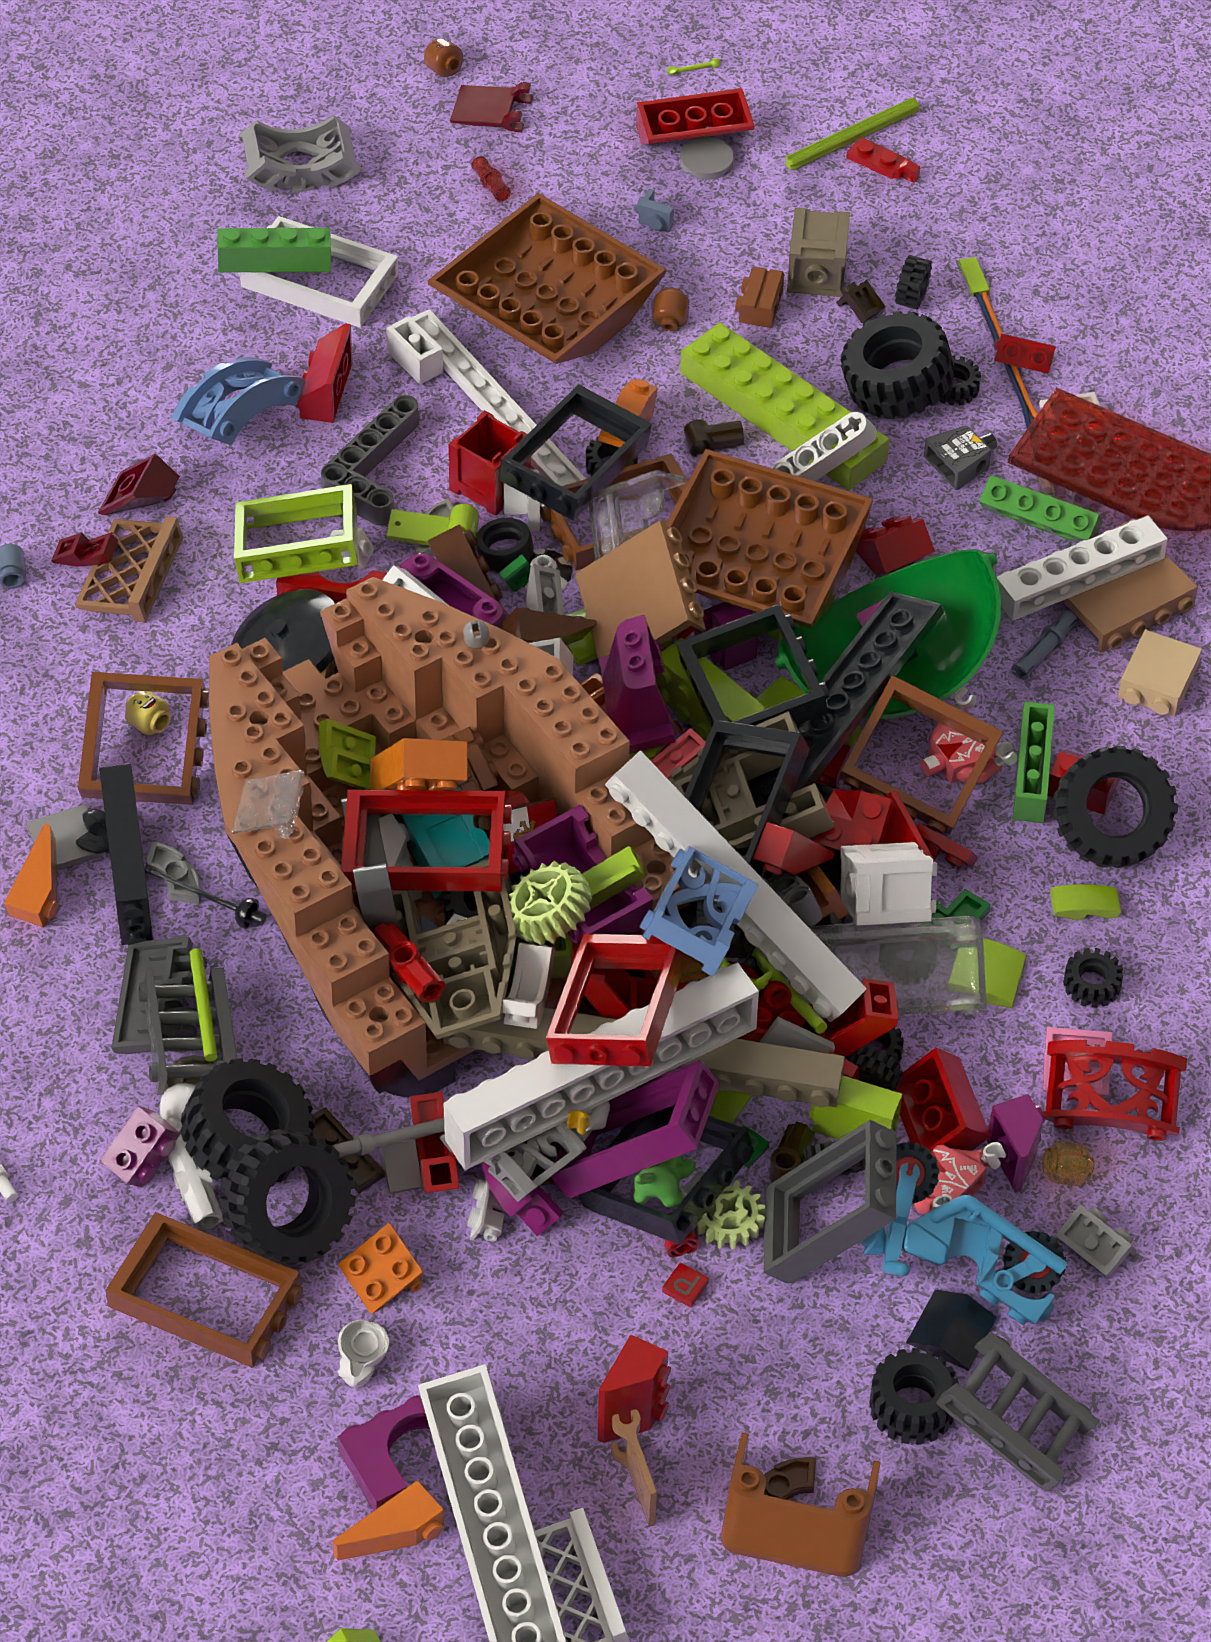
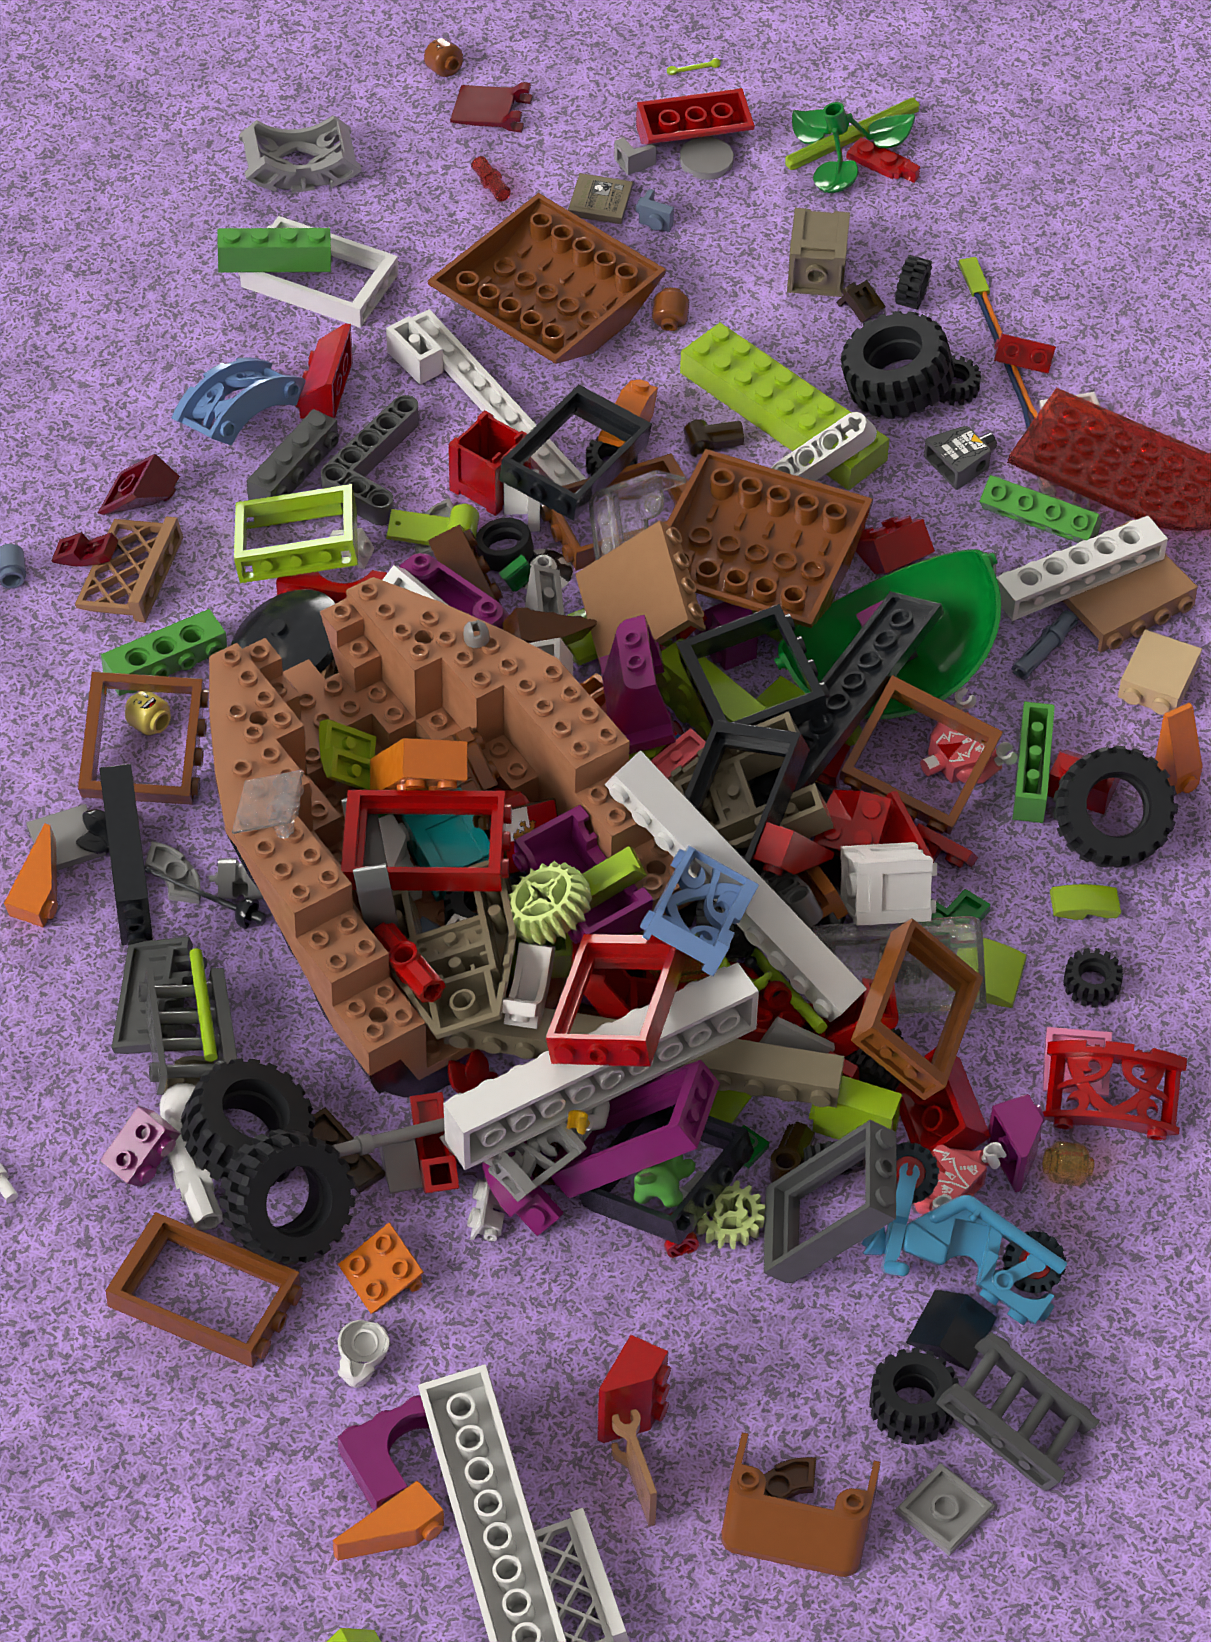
(168, 649): none -> bright green brick
(234, 880): none -> light grey wheel
(294, 457): none -> dark grey brick
(469, 1076): none -> red plate
(600, 198): none -> dark tan tile
(632, 159): none -> light grey panel
(685, 1284): red tile -> none
(760, 297): dark orange brick -> none
(814, 124): none -> green plant
(887, 1047): none -> dark orange door
(945, 1509): none -> light grey tile
(1095, 1241): light grey bracket -> none
(1179, 749): none -> orange slope

